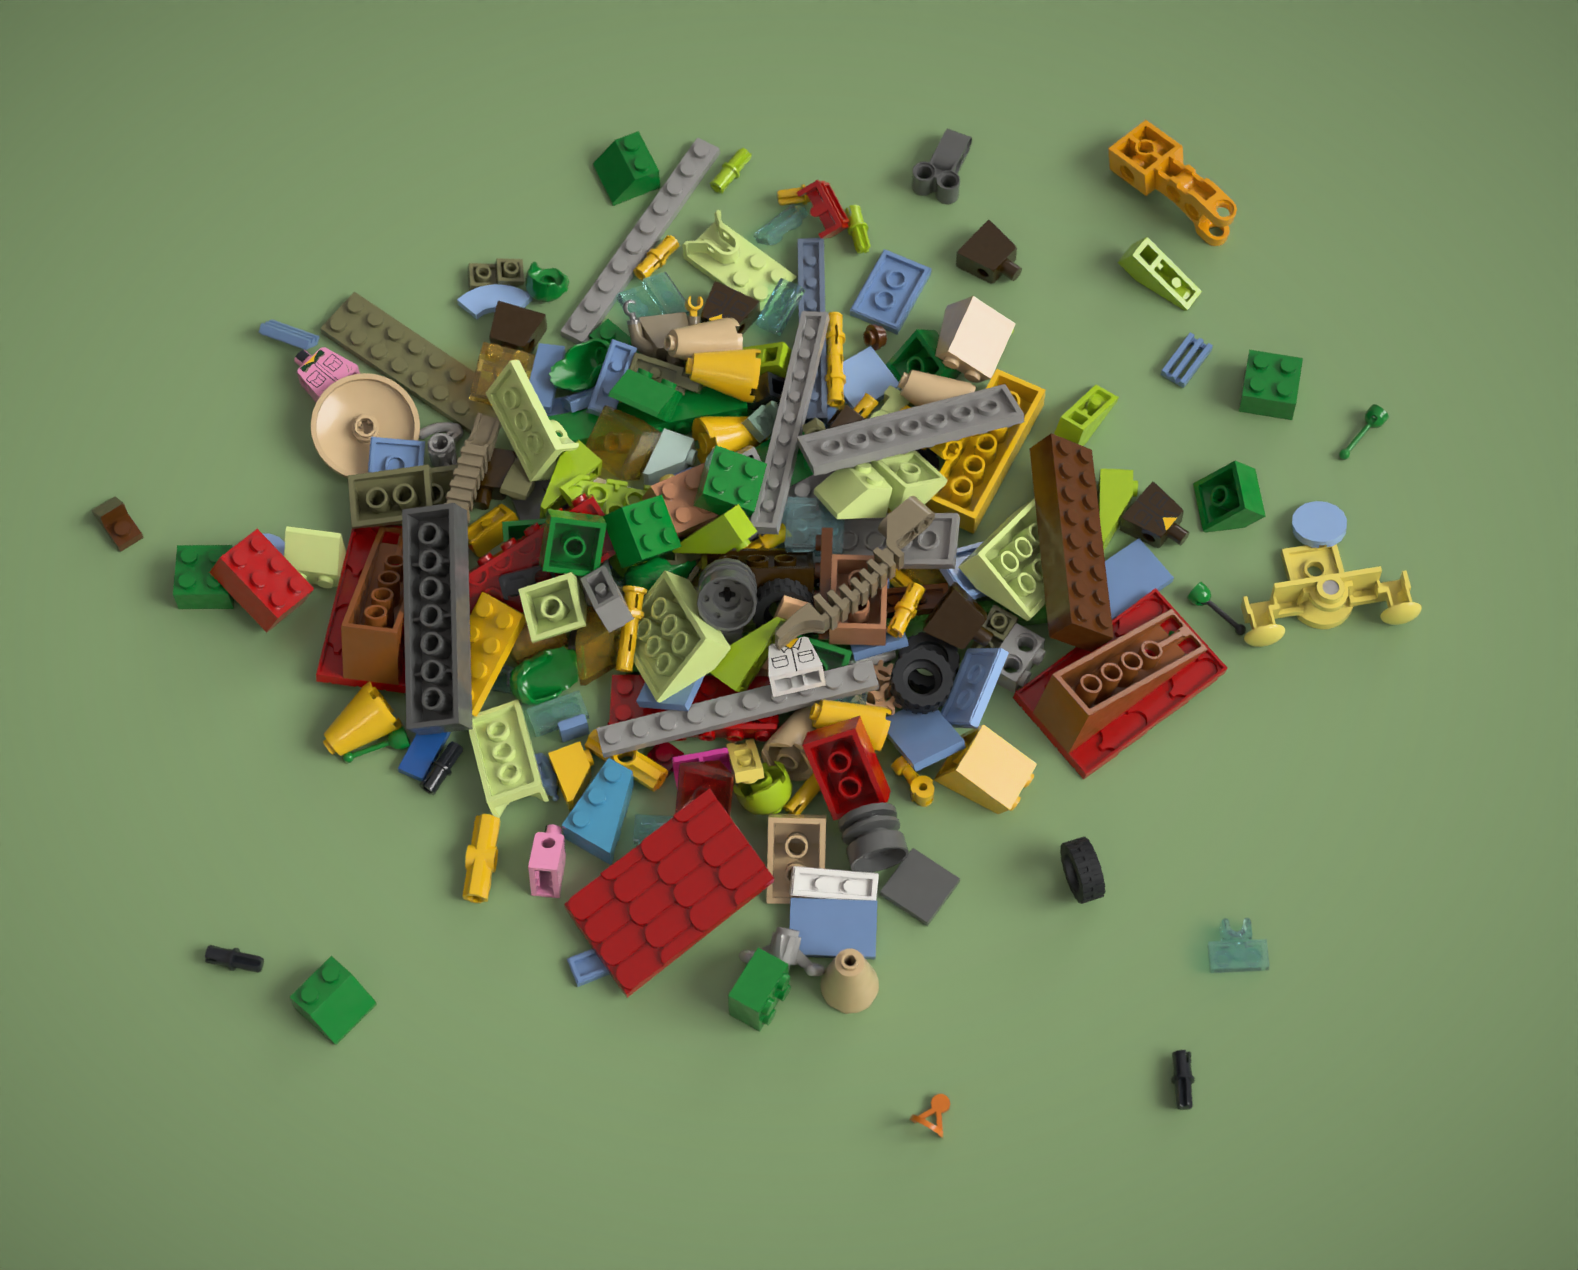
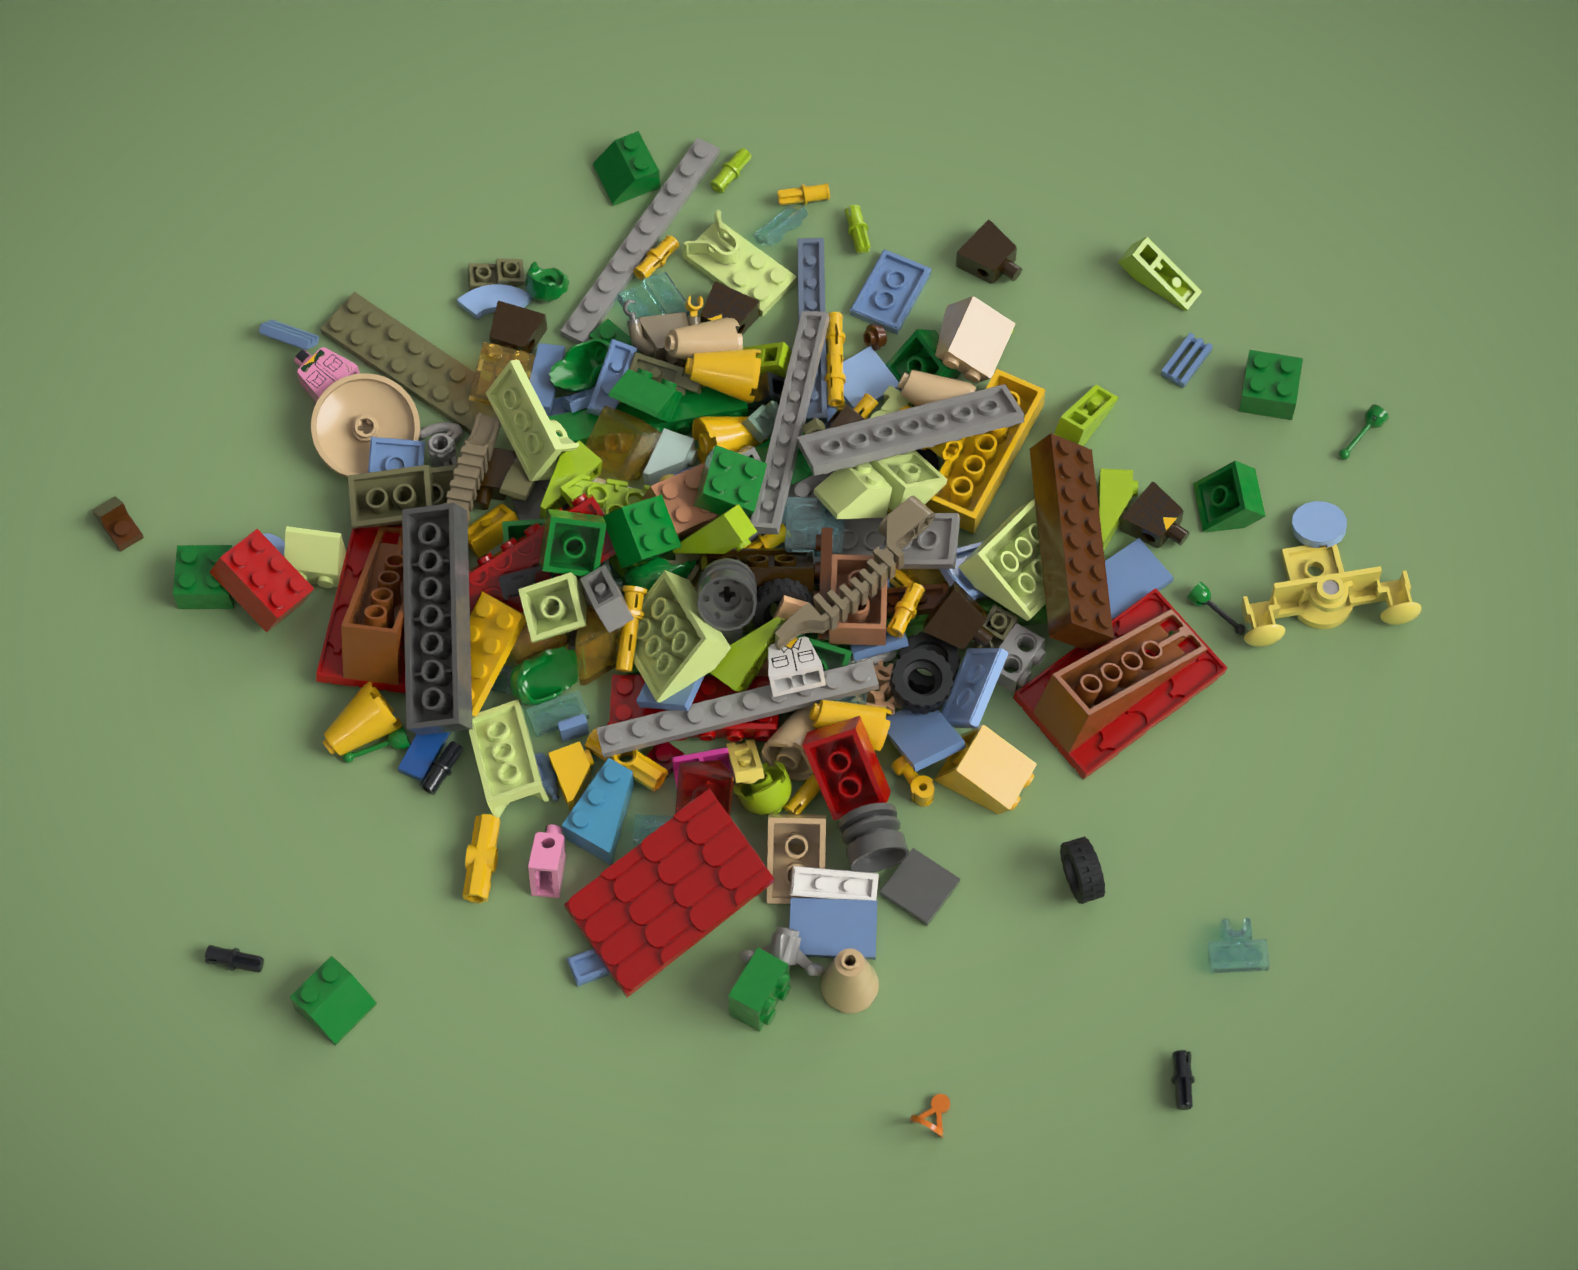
(780, 306): clear light blue plate -> none
(826, 208): red window -> none
(943, 168): dark grey piece -> none
(1155, 161): light orange brick -> none

